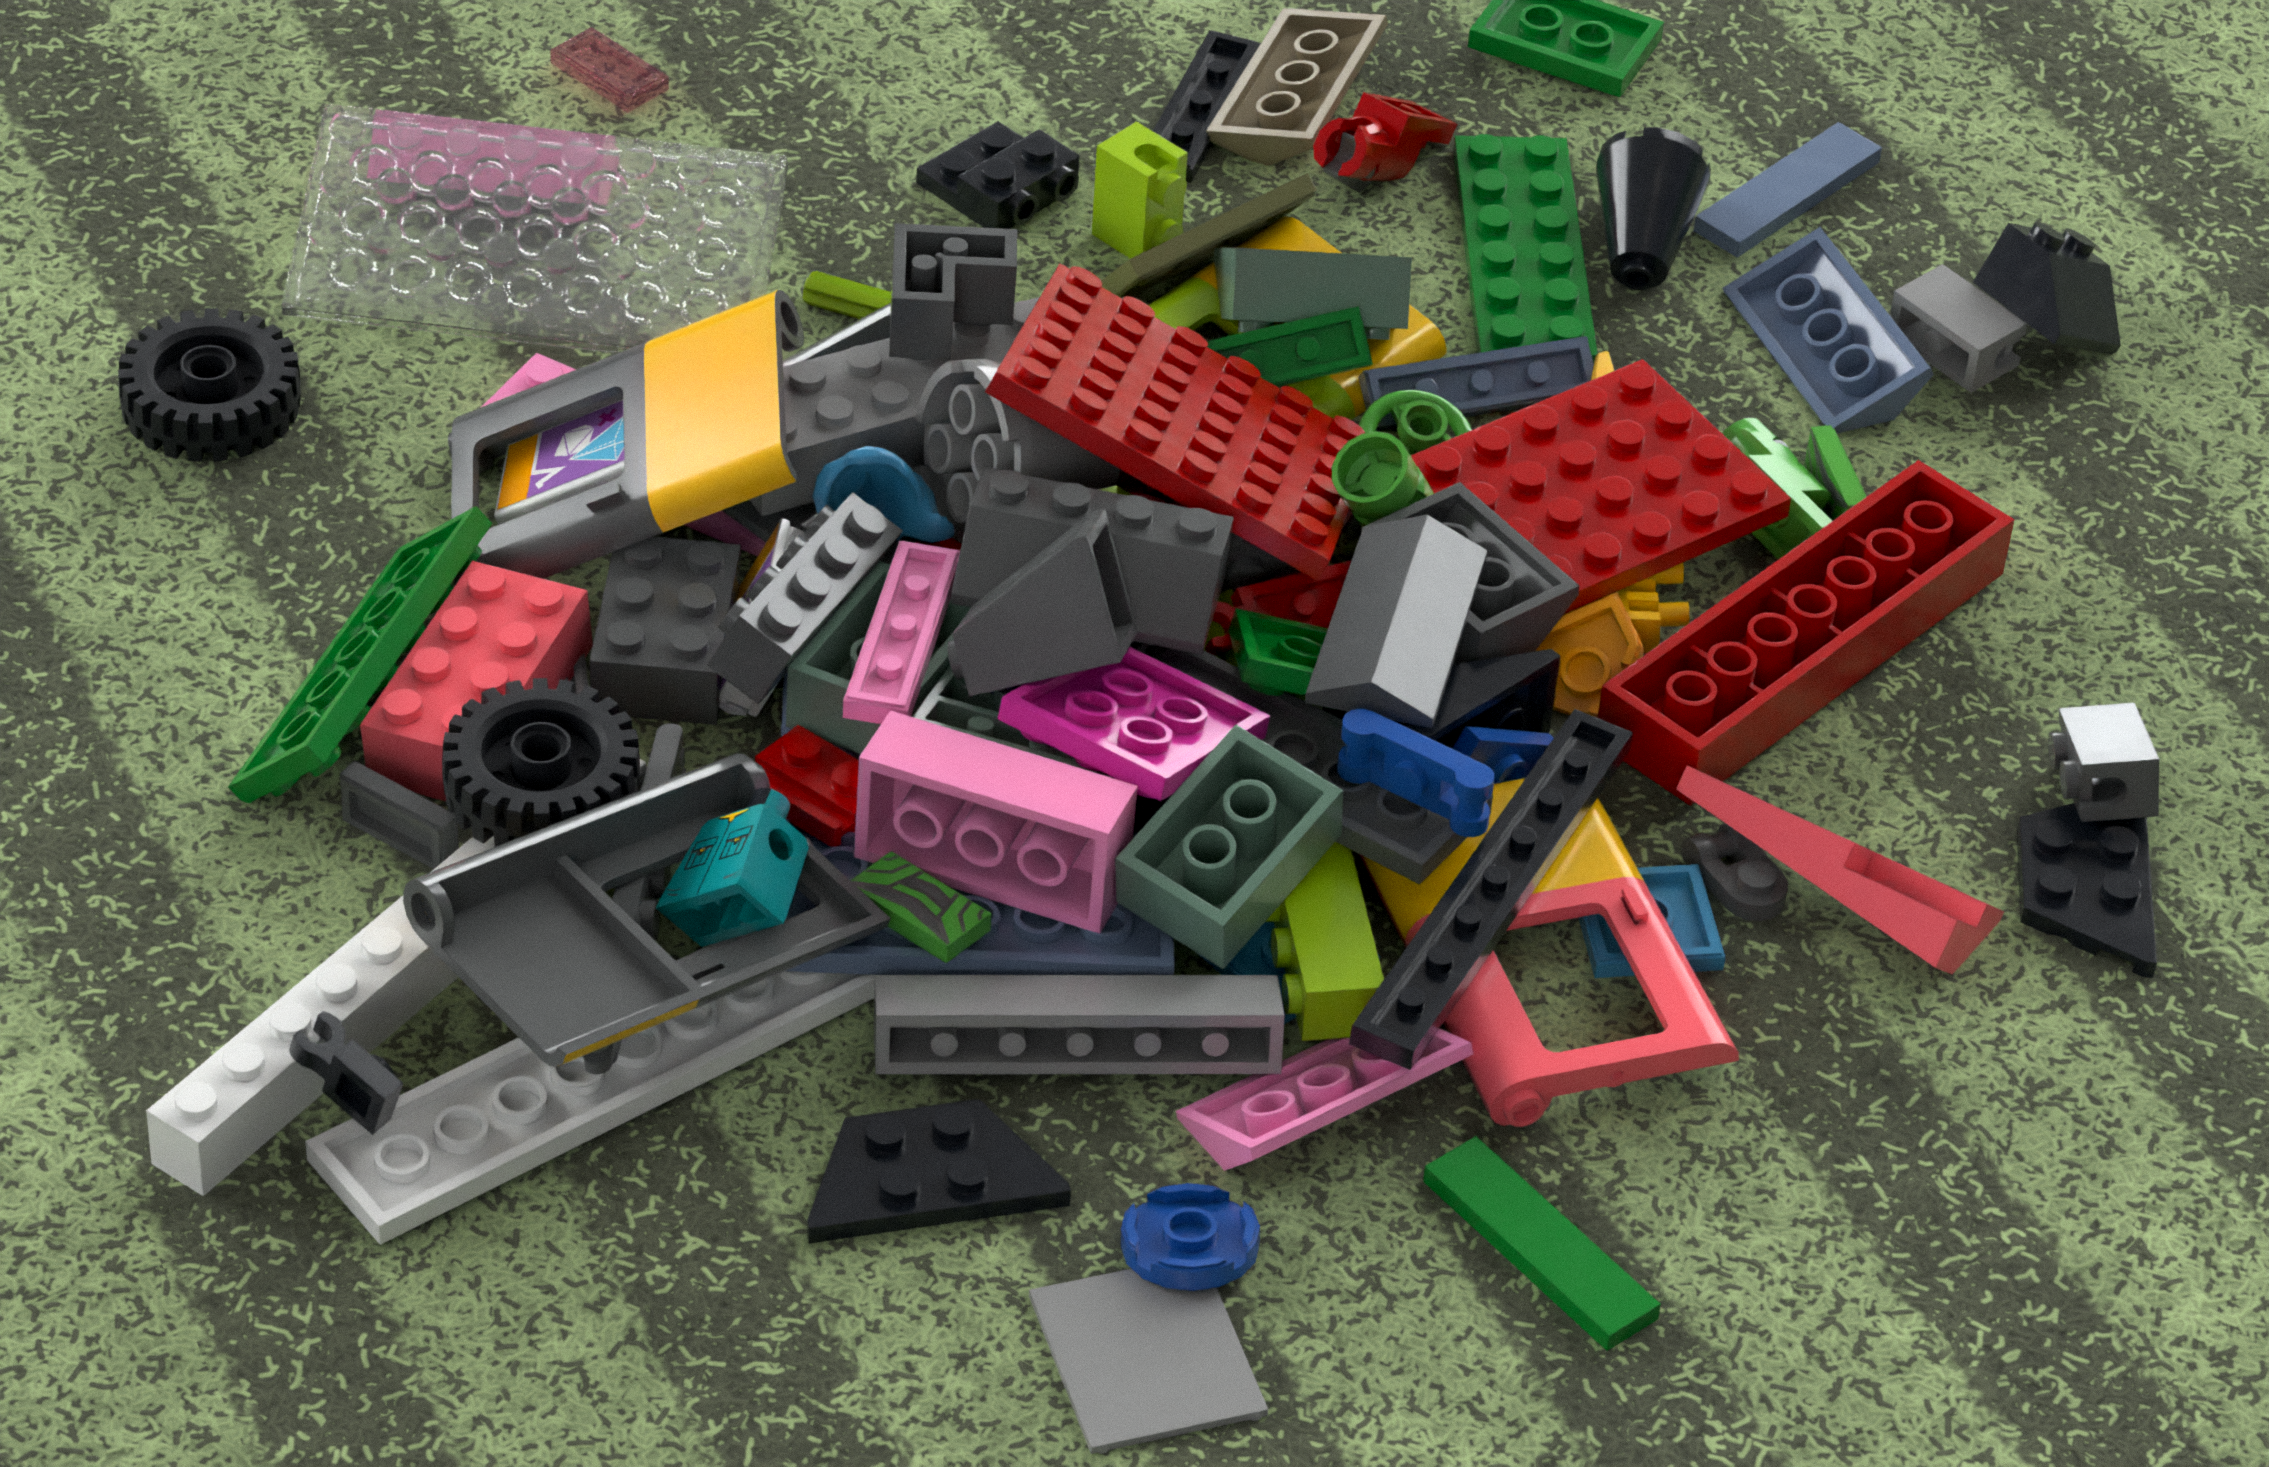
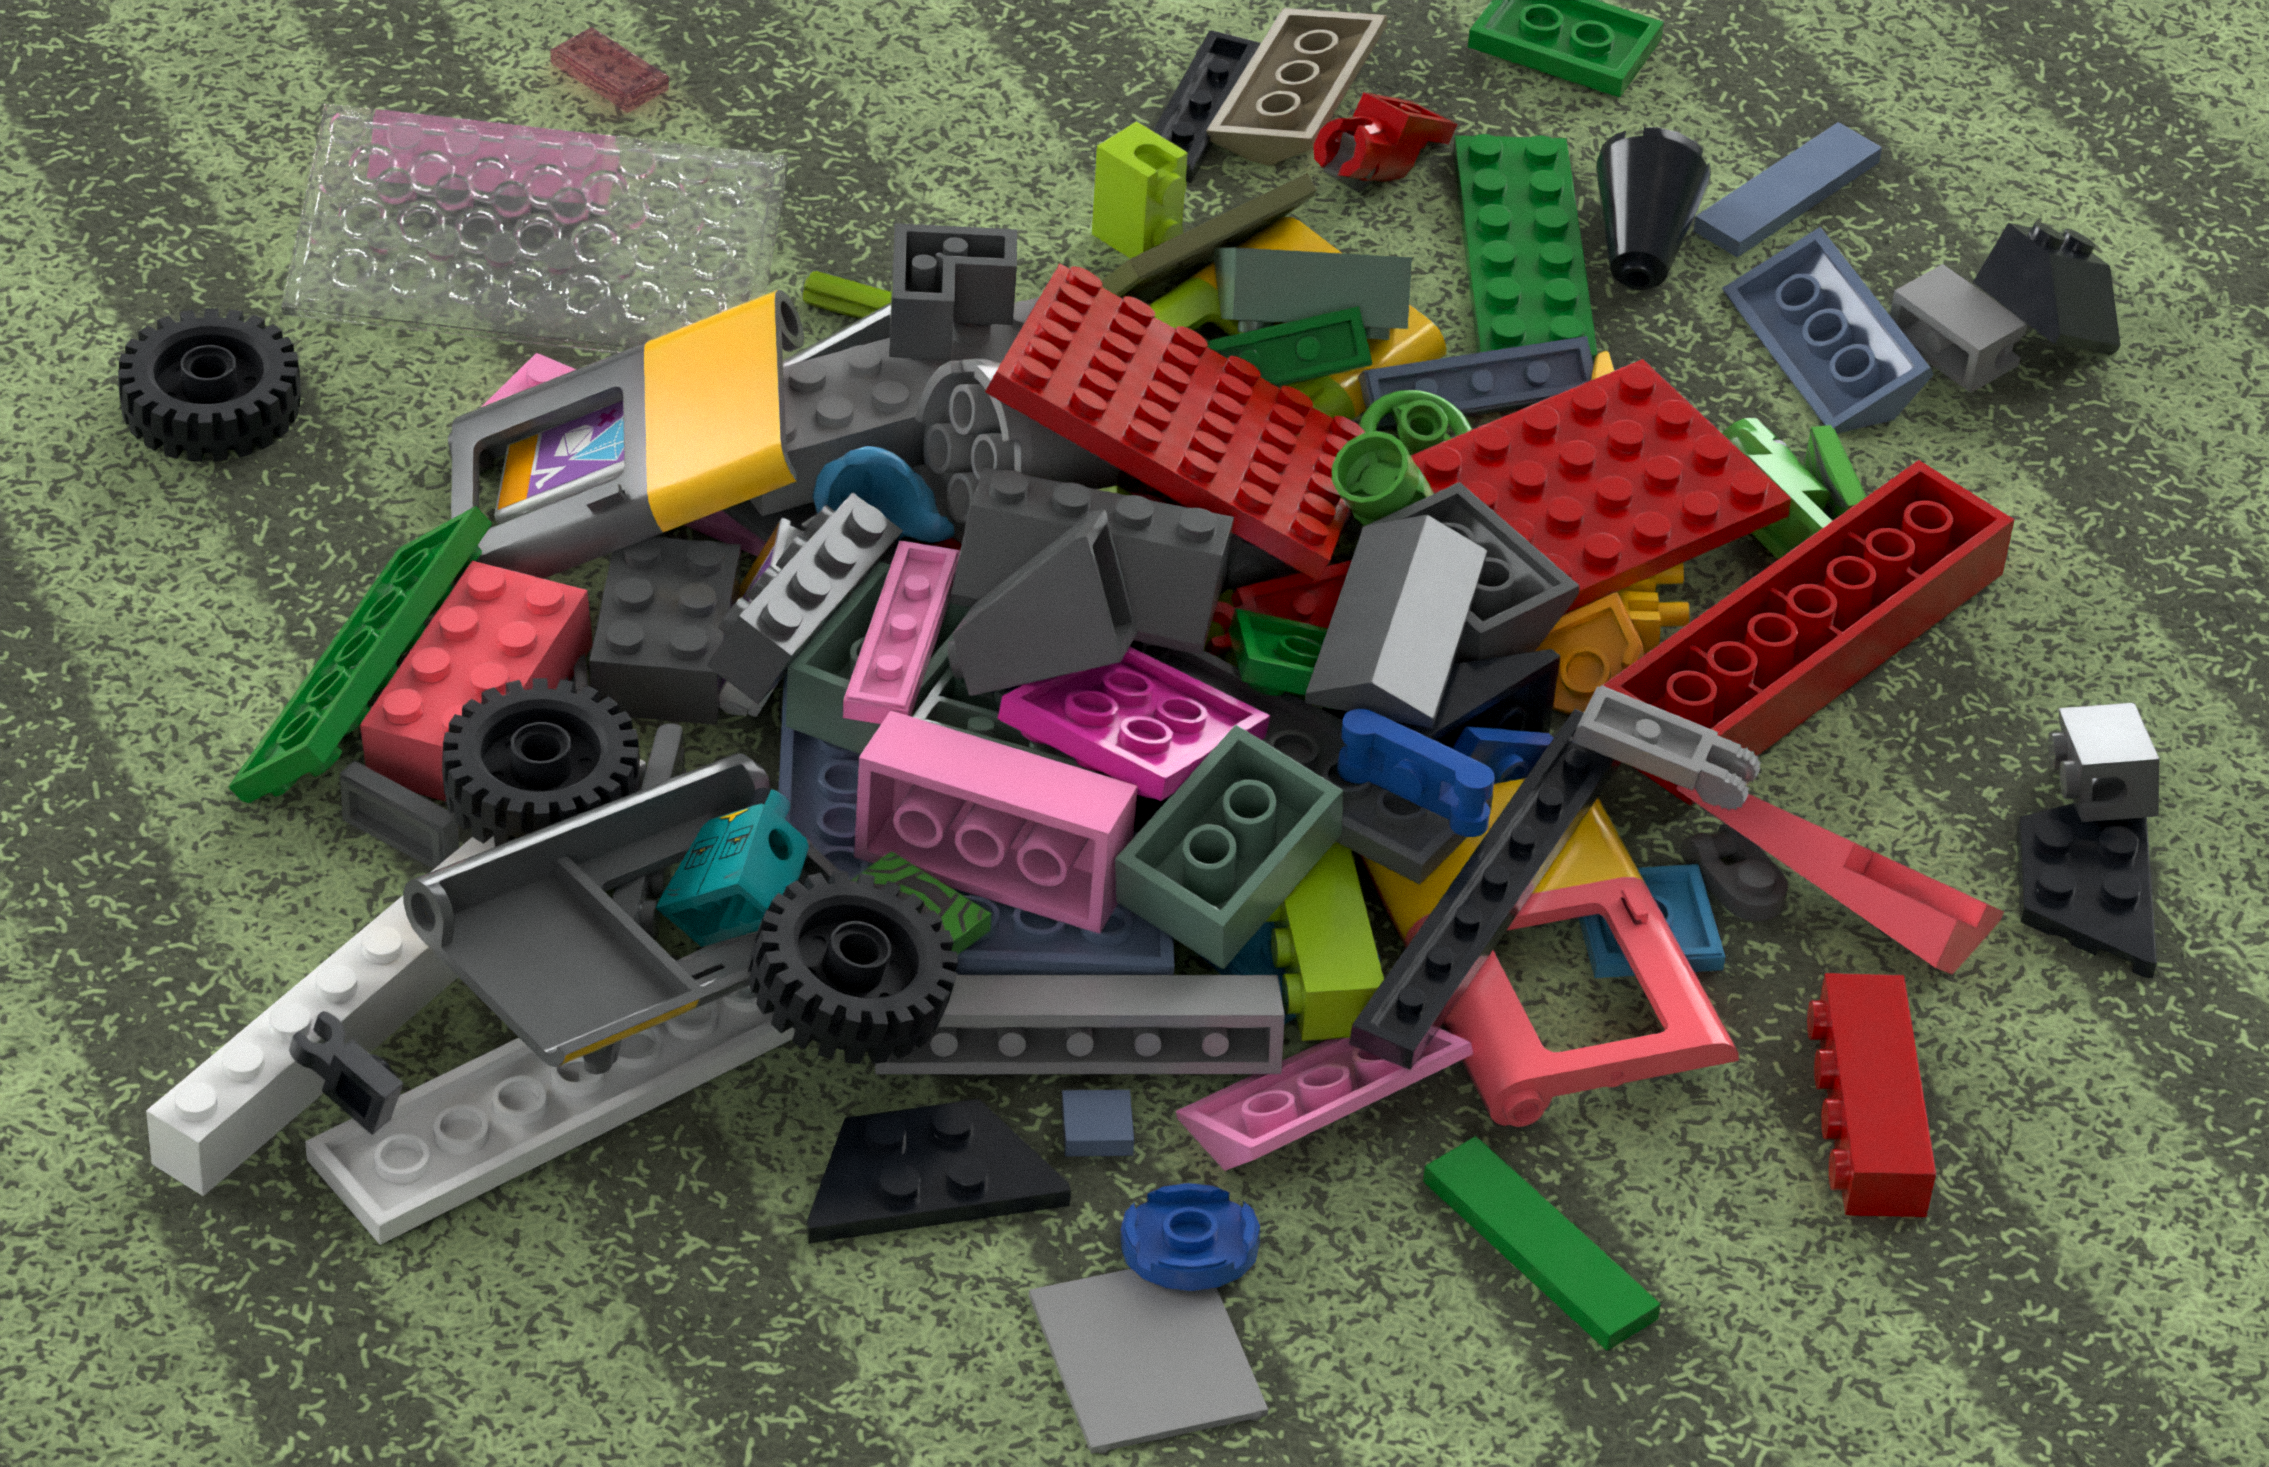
(816, 781): red plate -> none
(852, 967): none -> black wheel
(1002, 176): black plate -> none
(1097, 1123): none -> sand blue tile
(1667, 747): none -> light grey hinge
(1873, 1095): none -> red brick

